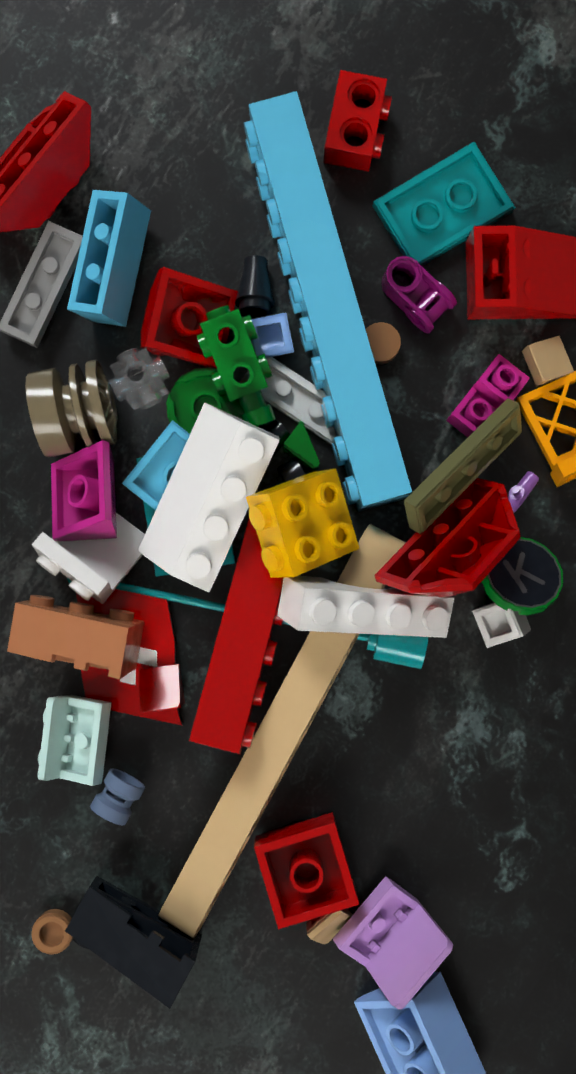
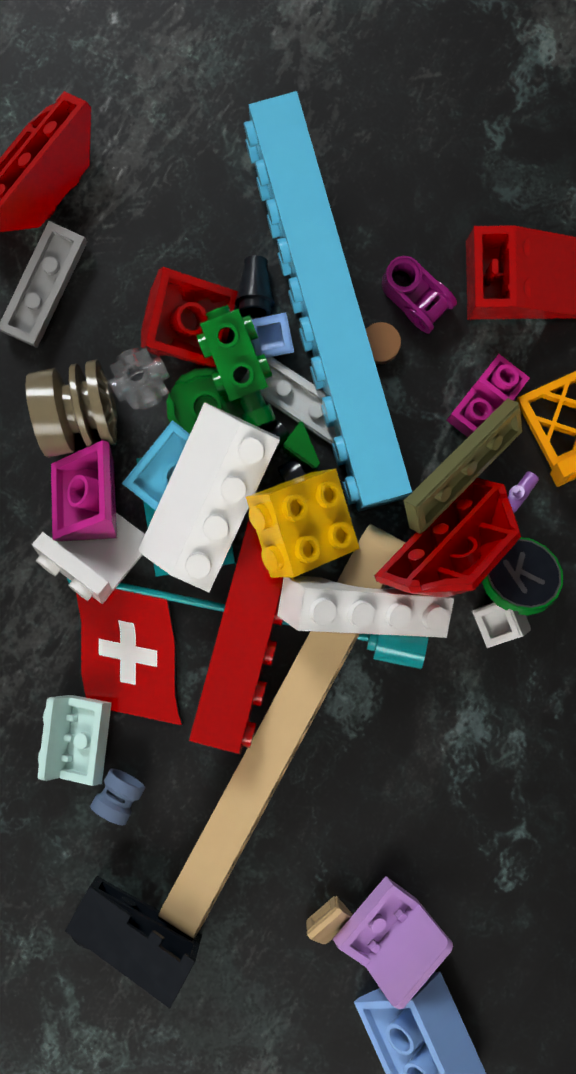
(50, 933): medium nougat tile -> none
(76, 635): nougat wedge -> none
(109, 258): medium azure brick -> none
(160, 688): red slope -> none
(305, 870): red brick -> none
(351, 120): red brick -> none
(443, 205): teal tile -> none
(547, 360): tan slope -> none

